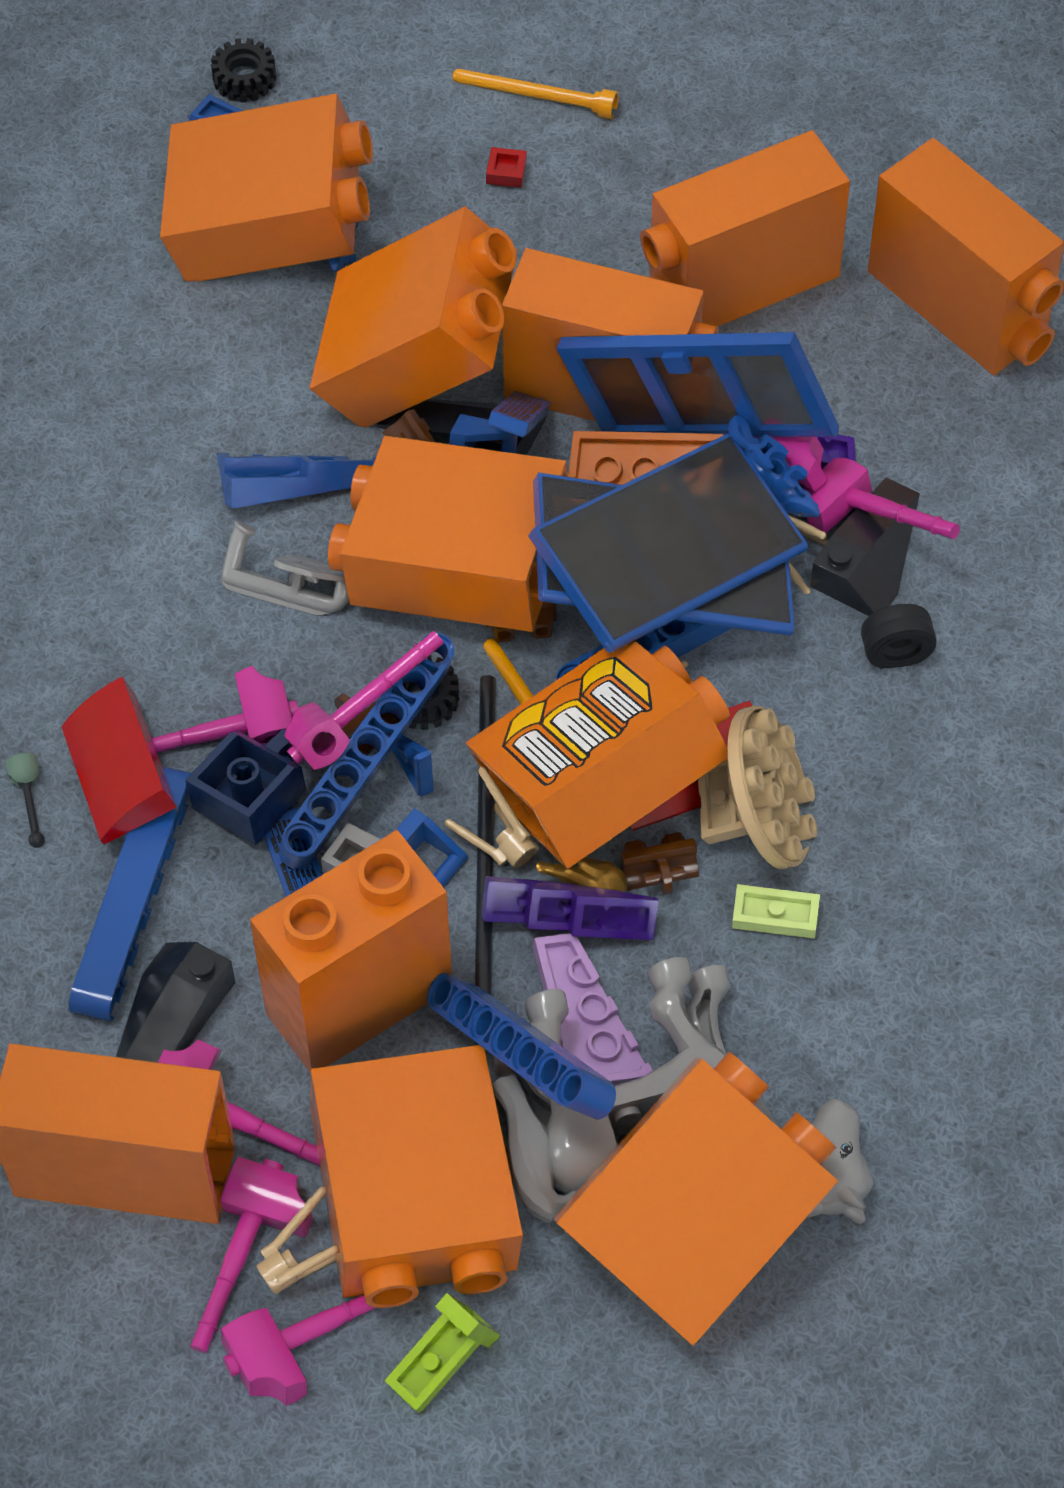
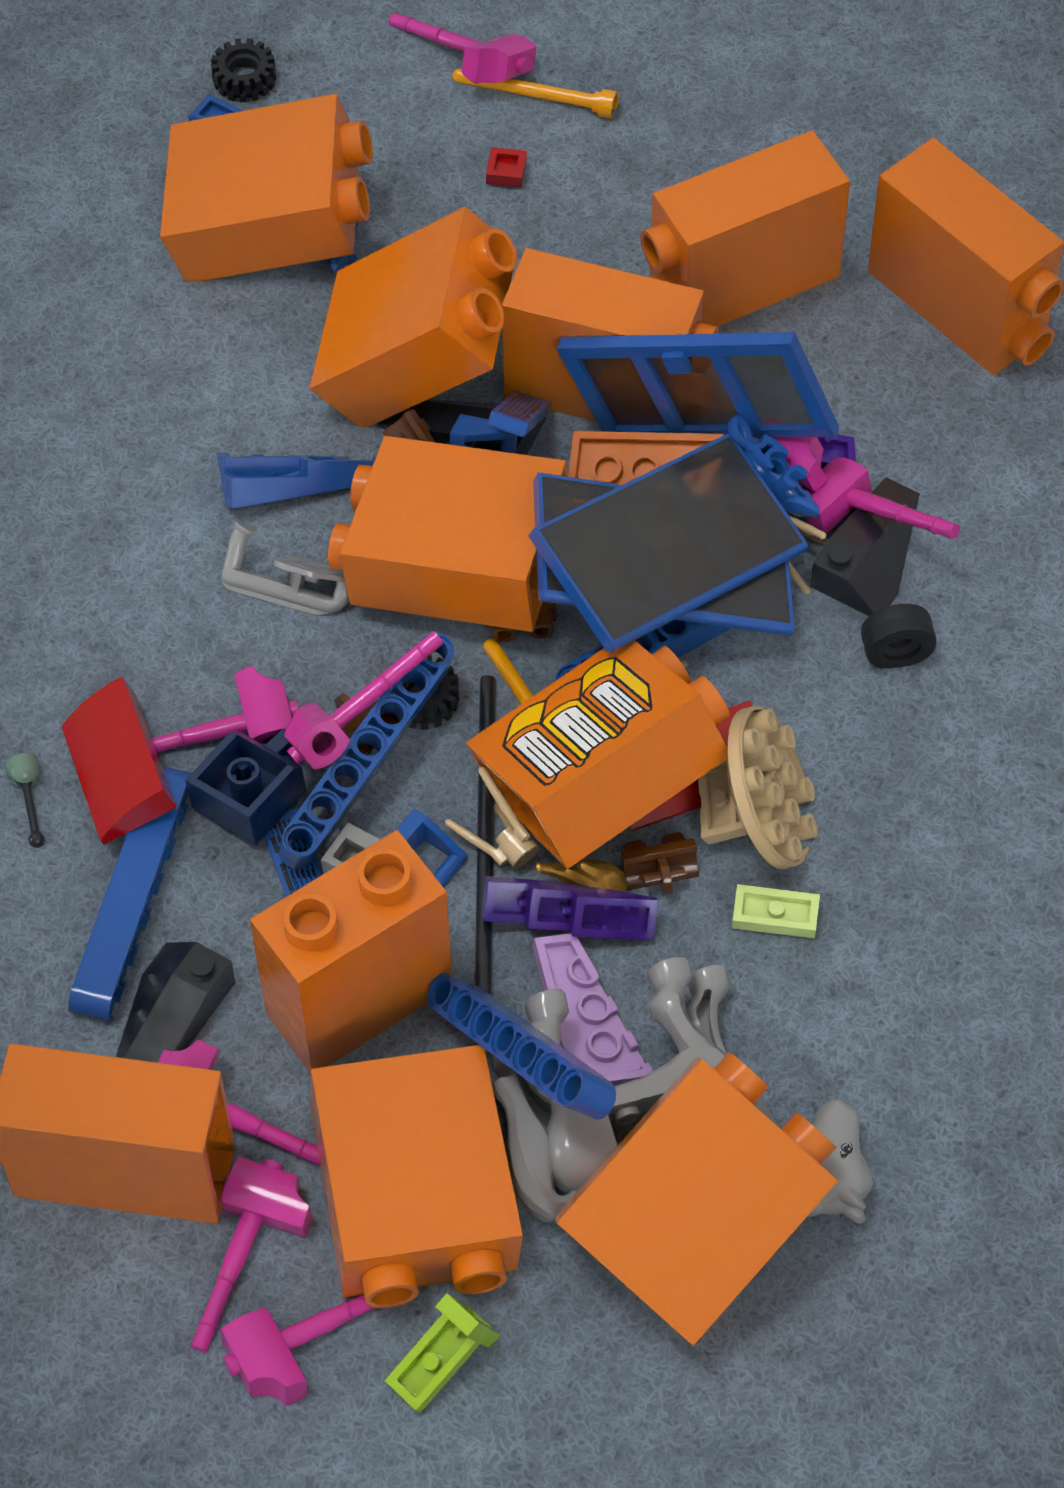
(283, 1269): tan plant -> none
(416, 763): blue tile -> none
(482, 61): none -> dark pink piece

